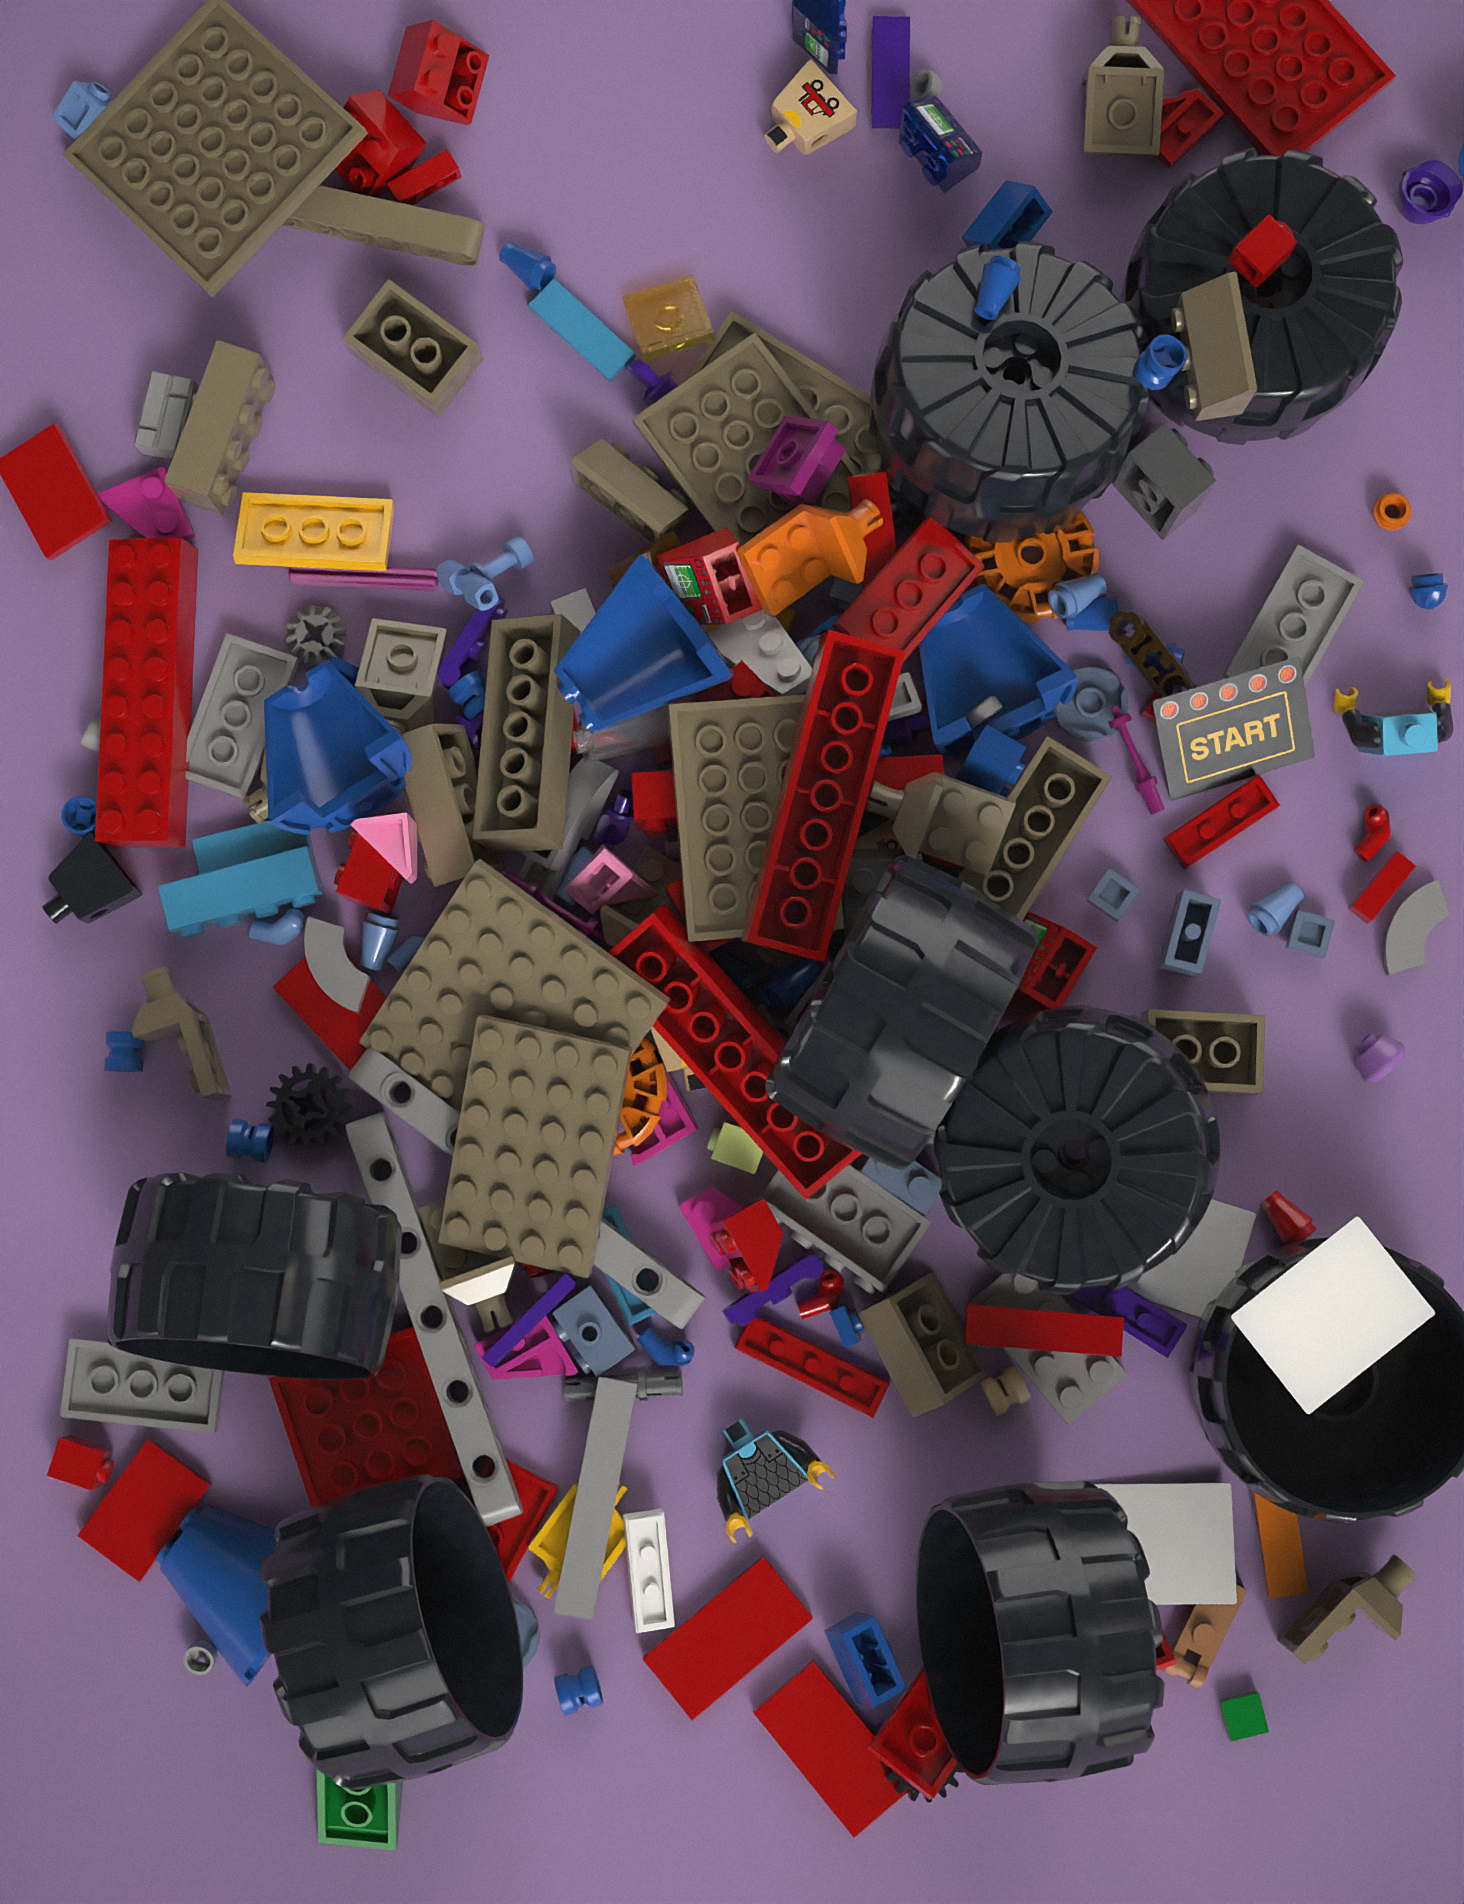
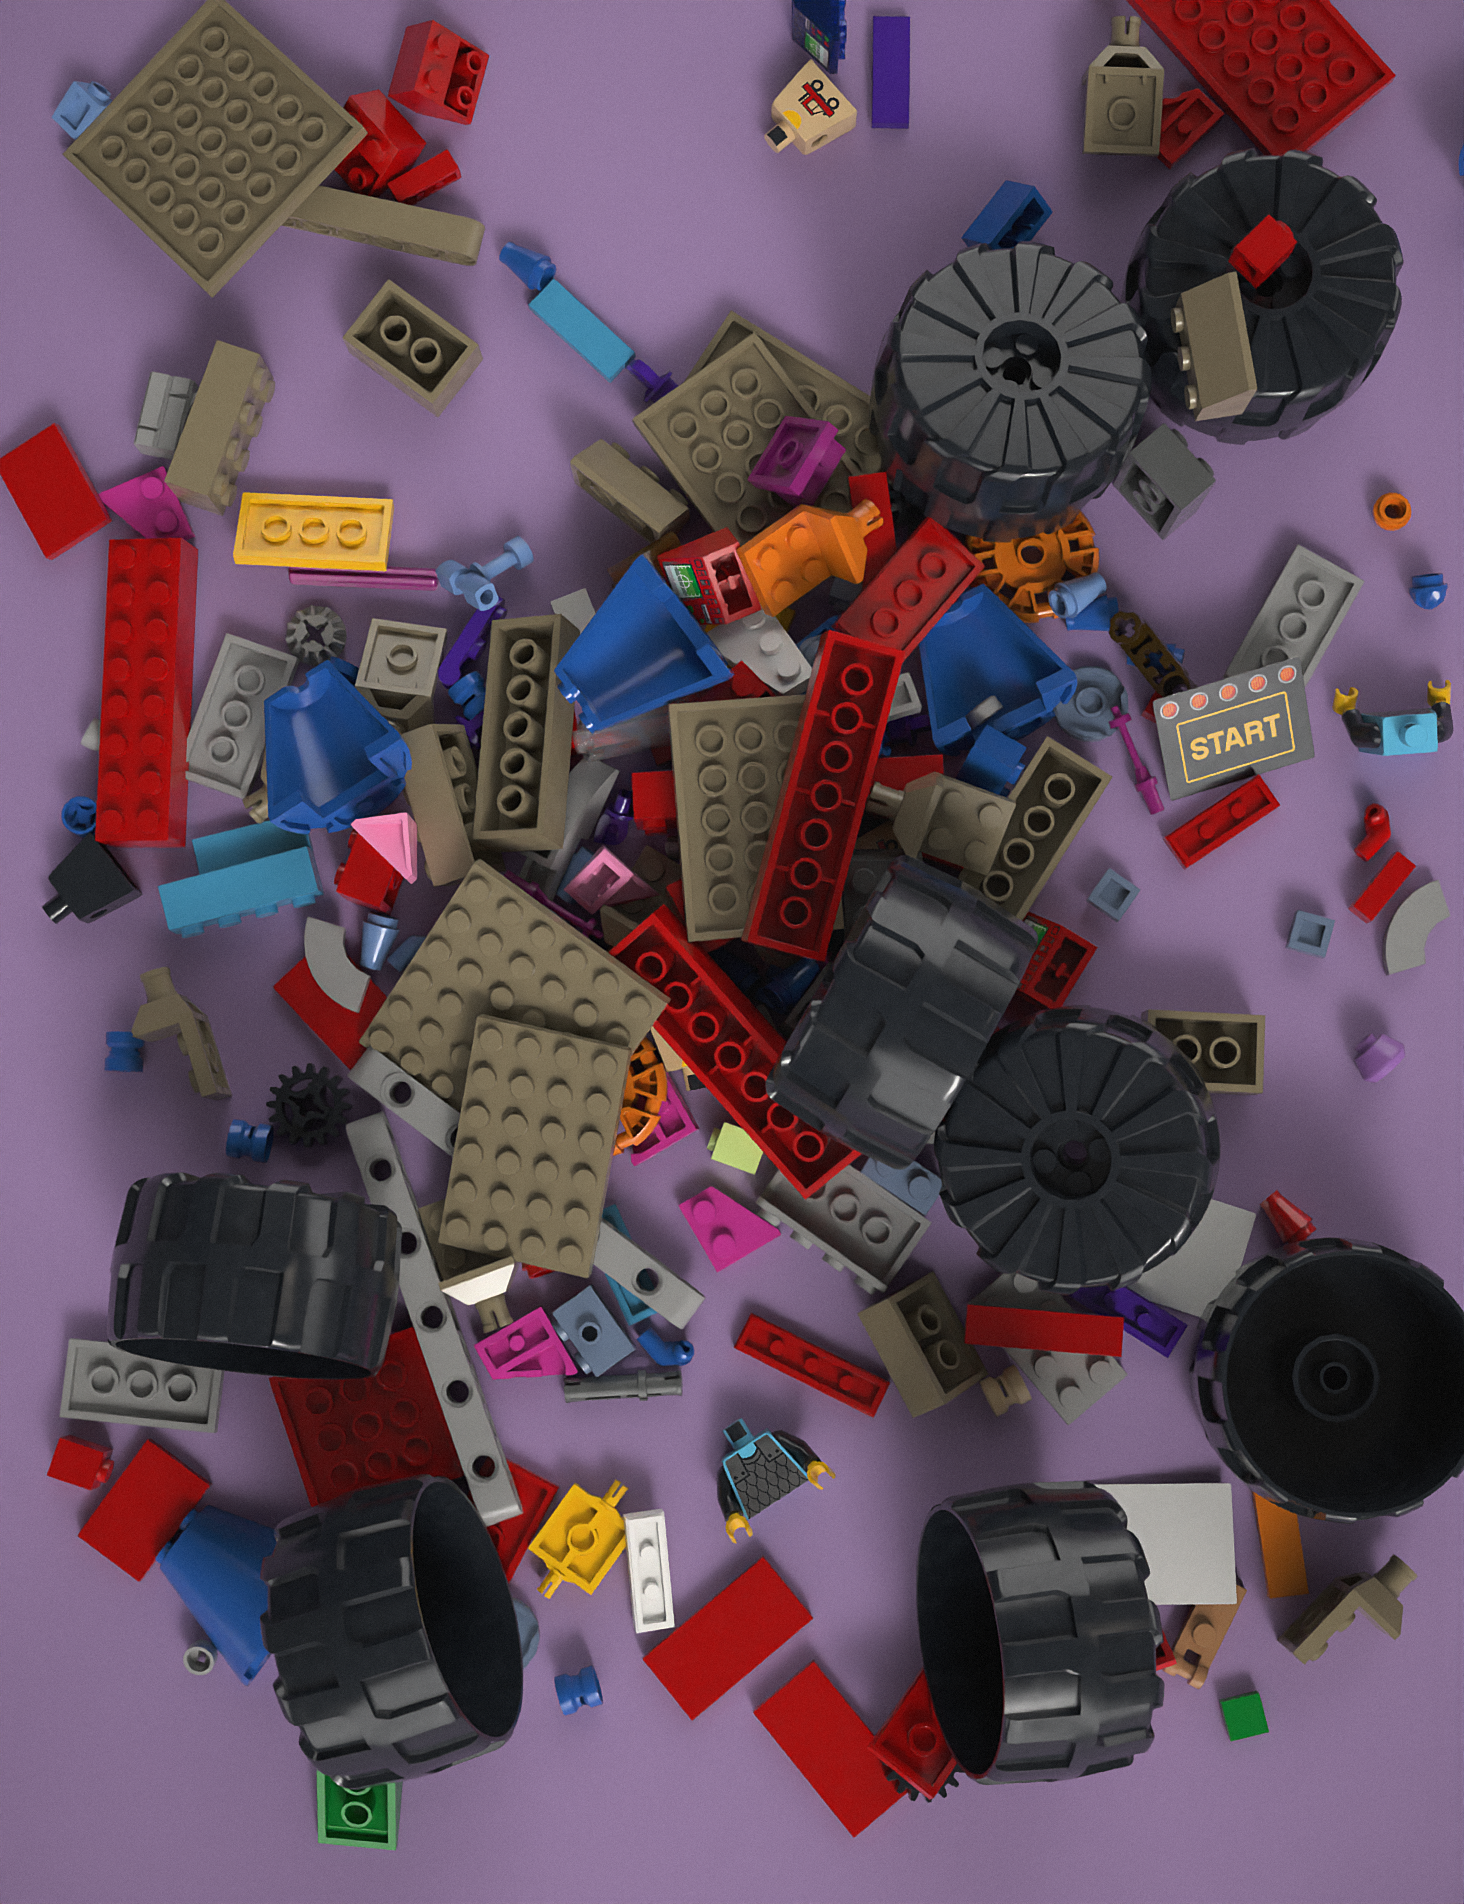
(281, 931): medium blue arm -> none
(530, 1319): dark purple tile -> none
(595, 1498): light grey tile -> none
(668, 318): clear yellow tile -> none
(746, 1307): dark purple plate -> none
(750, 1243): red slope -> none
(826, 1295): red arm -> none
(847, 1324): blue plate -> none
(865, 1659): blue brick -> none
(922, 89): light grey hinge -> none
(938, 143): clear blue slope -> none
(997, 284): blue cone -> none
(1160, 362): blue wheel -> none
(1189, 933): sand blue brick -> none
(1272, 911): medium blue cone -> none
(1332, 1315): white sticker -> none
(1428, 192): dark purple hat -> none

